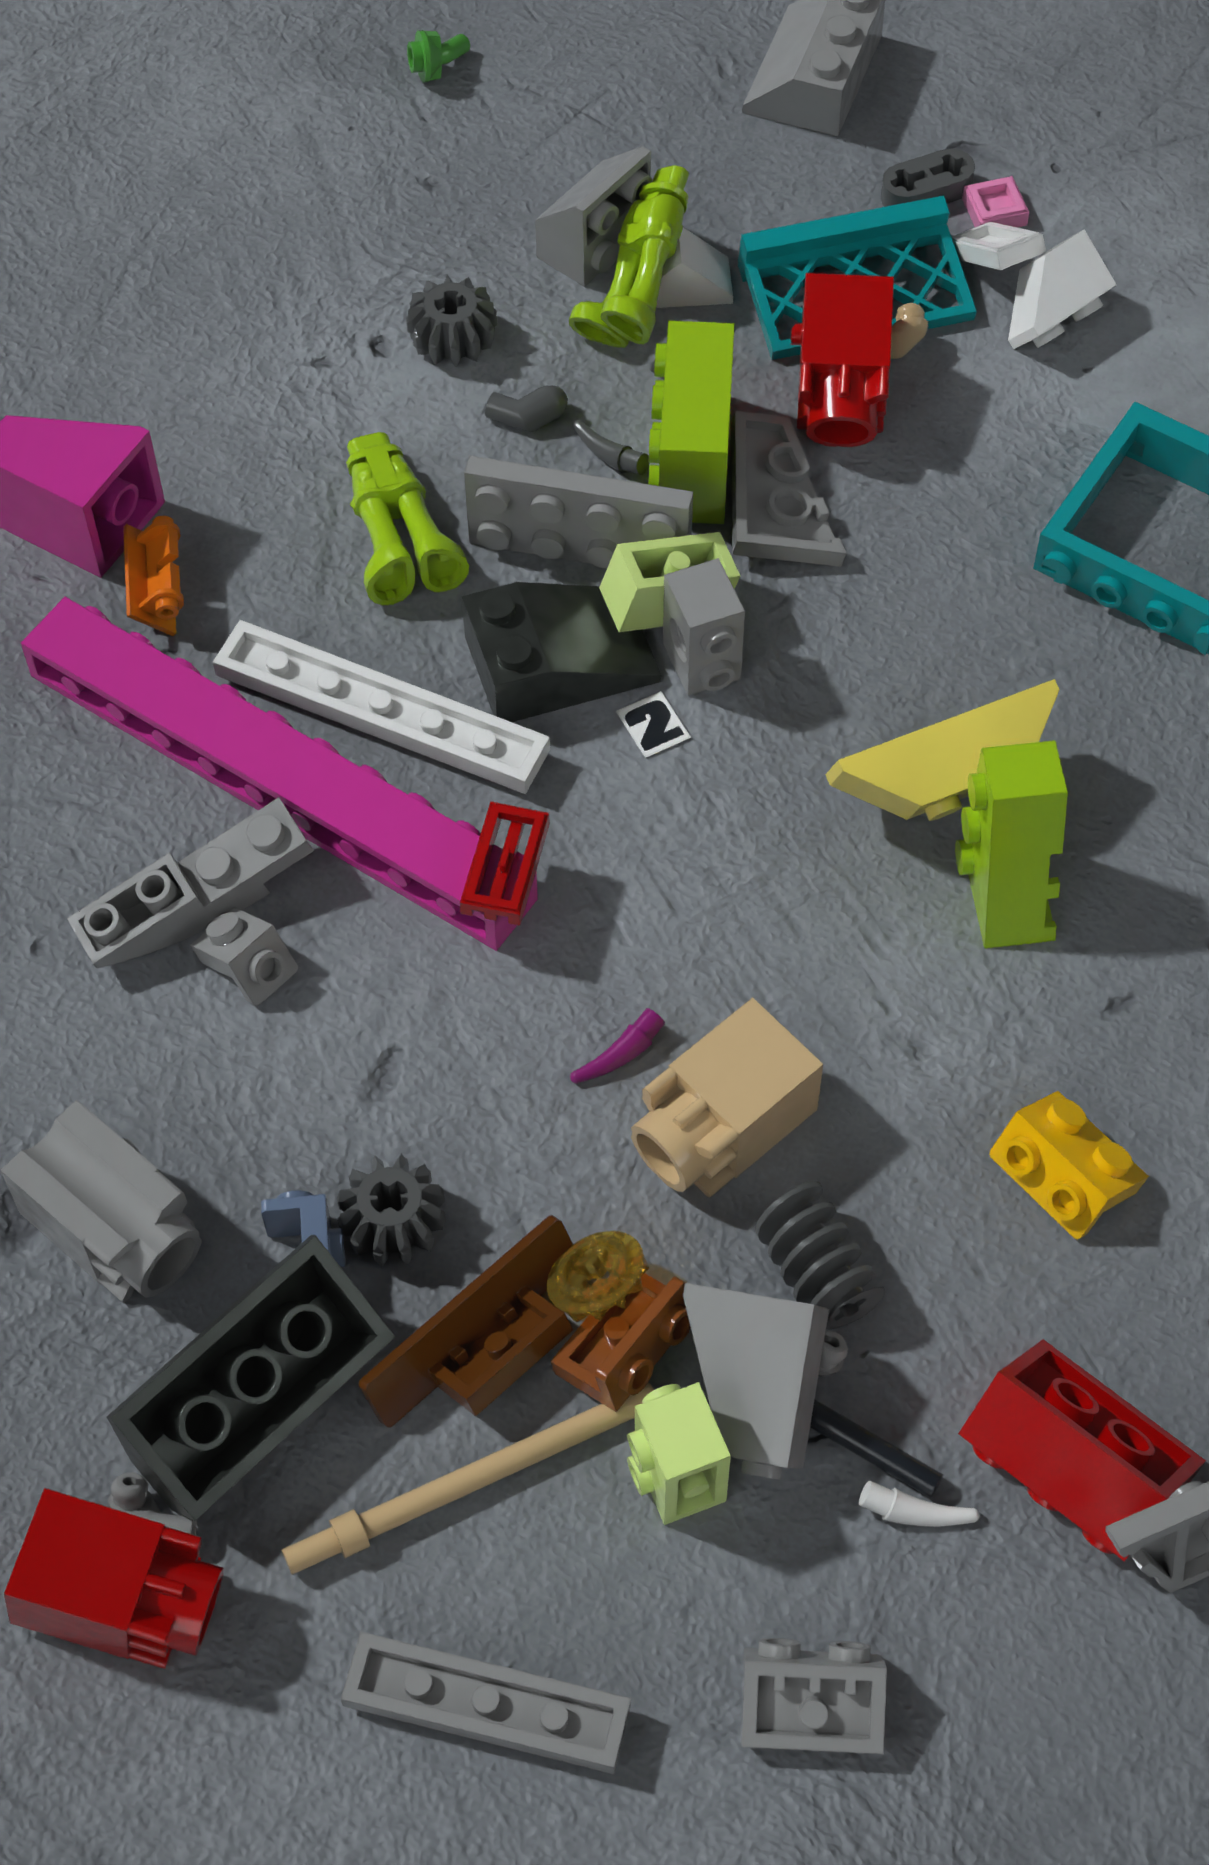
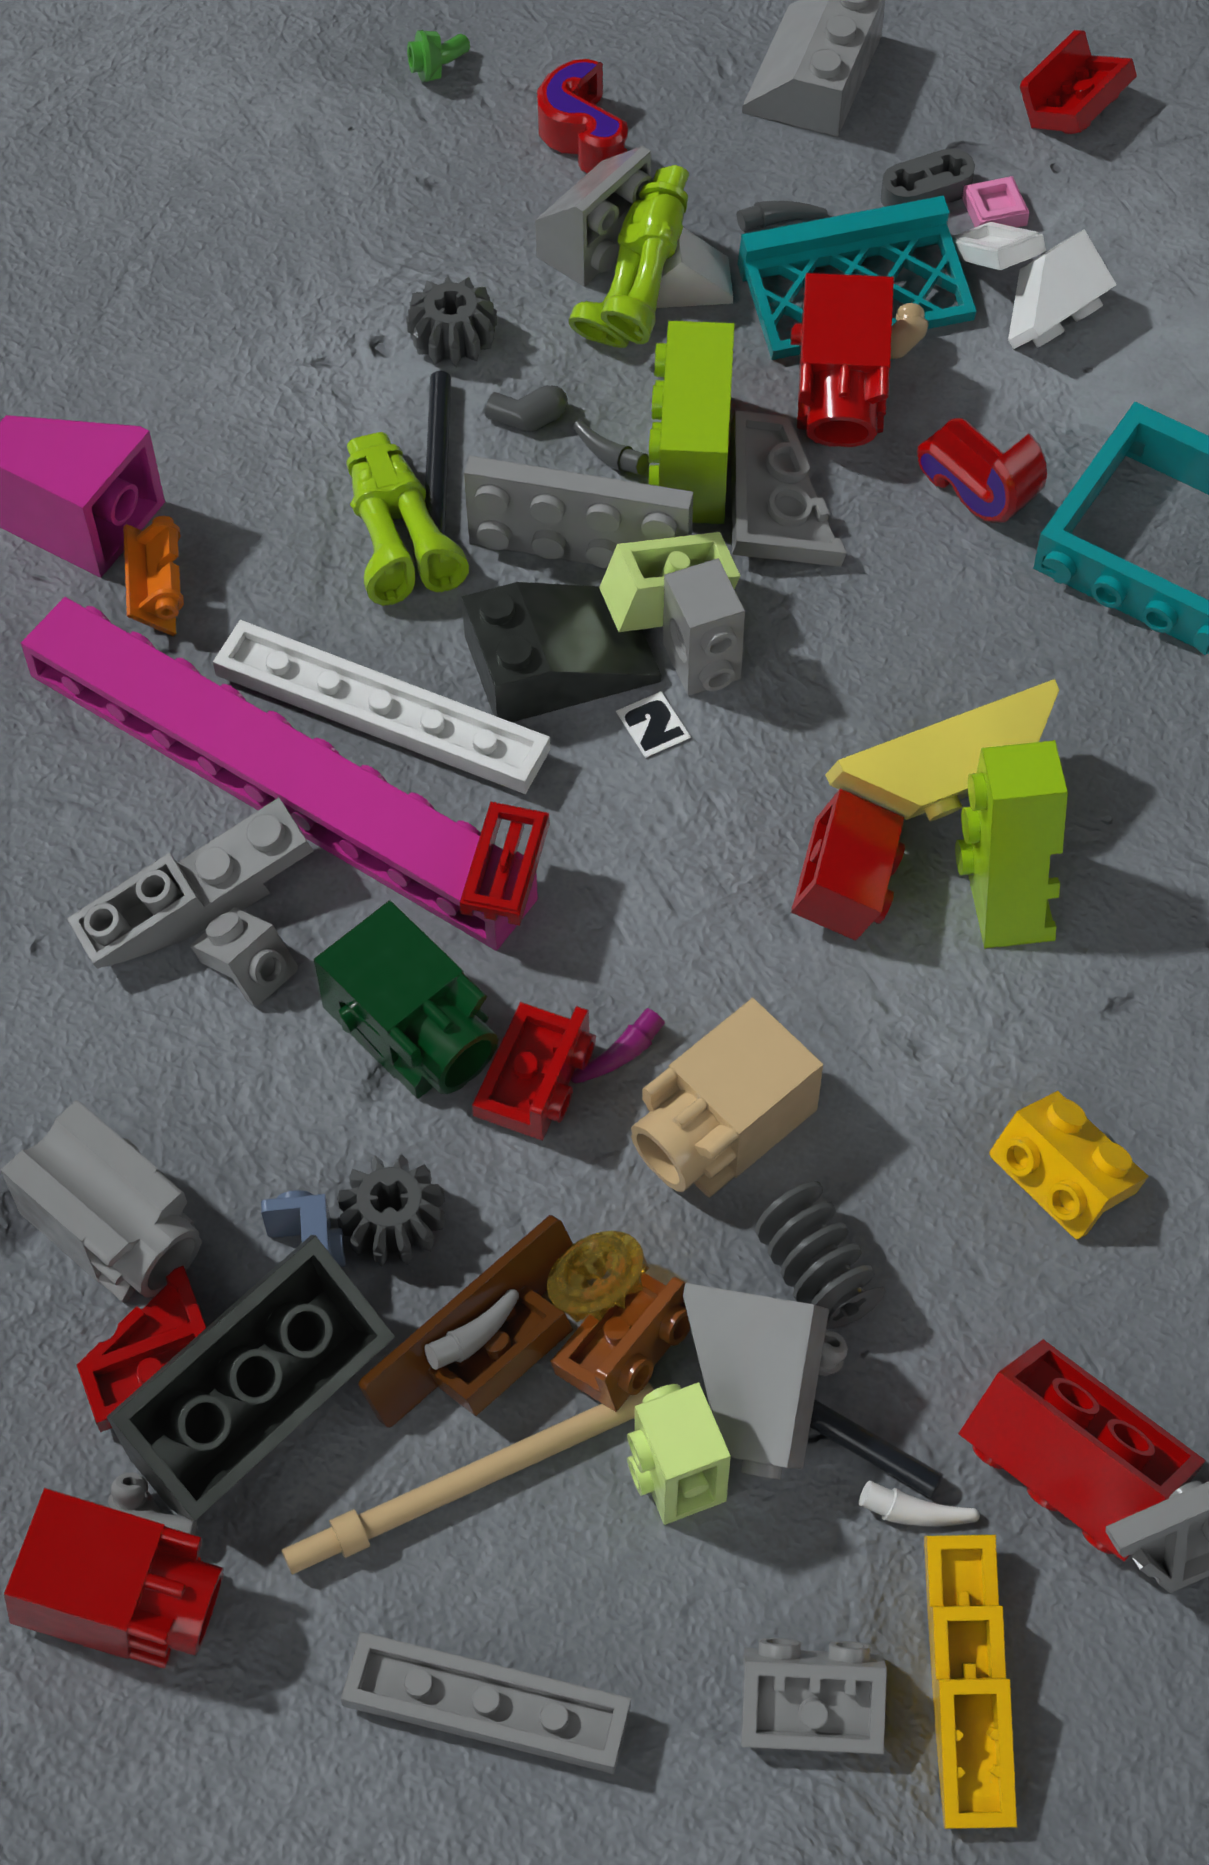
(140, 1346): none -> red wing
(406, 1003): none -> dark green piece
(438, 447): none -> black bar
(469, 1338): none -> light grey helmet
(533, 1070): none -> red bracket
(573, 121): none -> red animal
(773, 212): none -> dark grey helmet
(849, 865): none -> red brick
(970, 1682): none -> yellow slope
(984, 477): none -> red animal
(1073, 86): none -> red bracket

